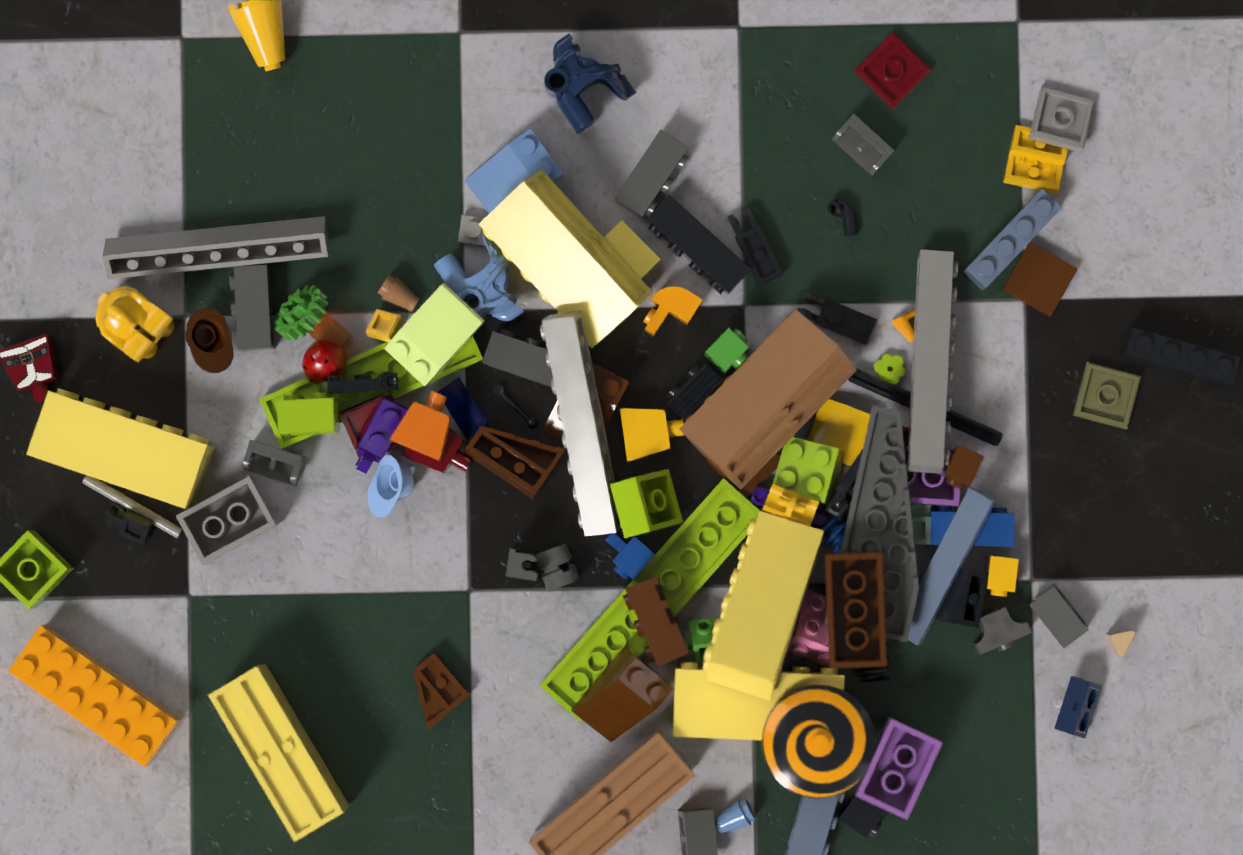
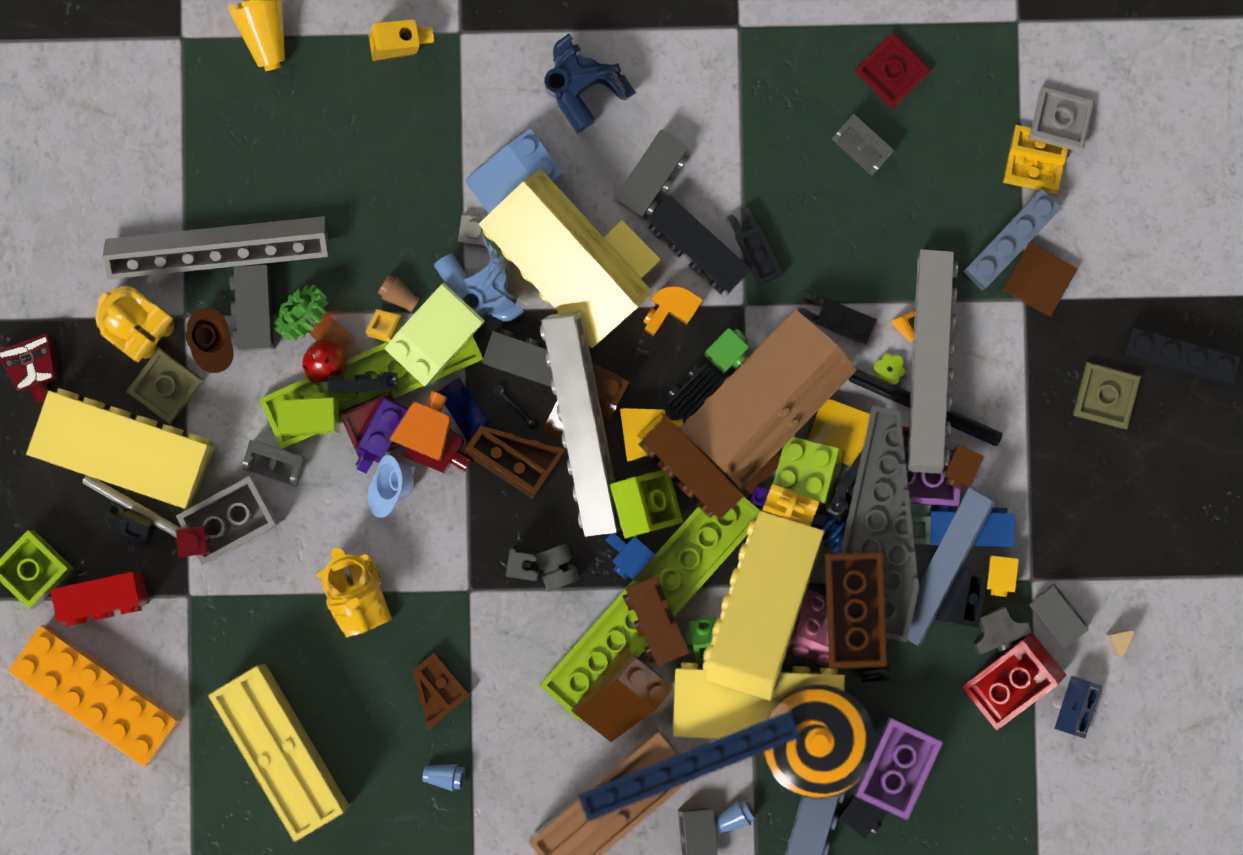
(99, 598): none -> red brick
(165, 386): none -> olive tile
(193, 541): none -> dark red brick
(354, 602): none -> yellow helmet
(386, 39): none -> yellow torso
(445, 776): none -> medium blue cone
(688, 766): none -> dark blue plate
(693, 469): none -> reddish brown brick
(844, 213): black arm -> none
(1014, 681): none -> red slope

